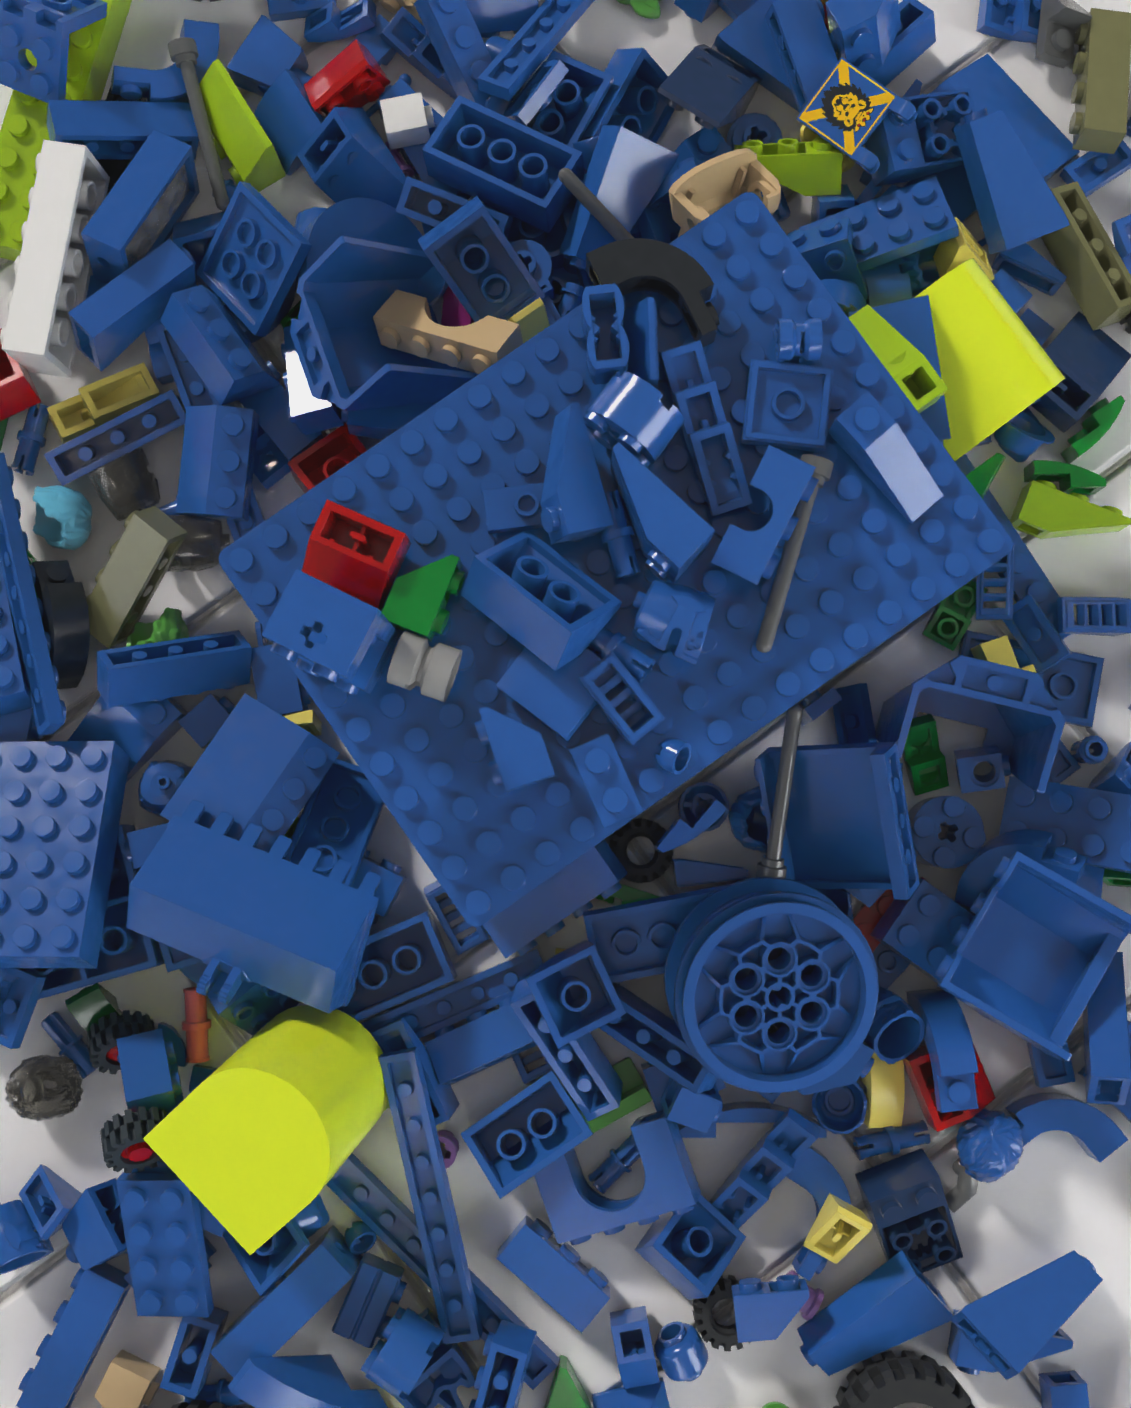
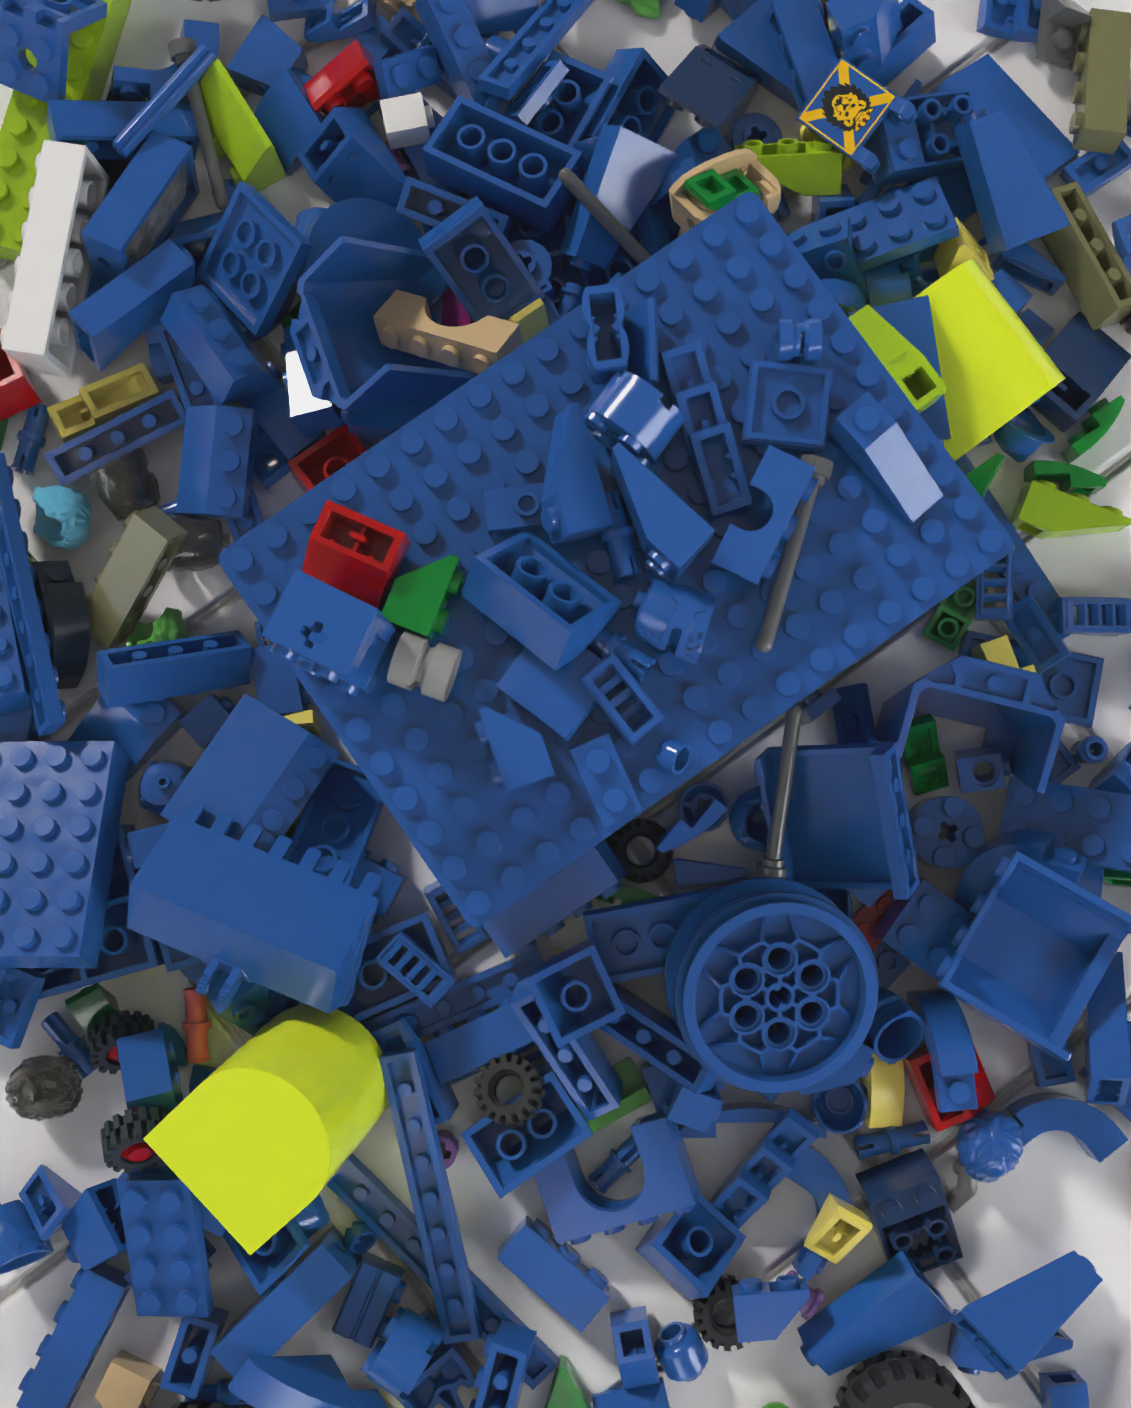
(163, 101): none -> blue axle
(395, 970): none -> blue slope
(407, 72): none -> blue plate
(488, 1082): none -> black tyre
(658, 268): black arch -> none
(718, 190): none -> green slope

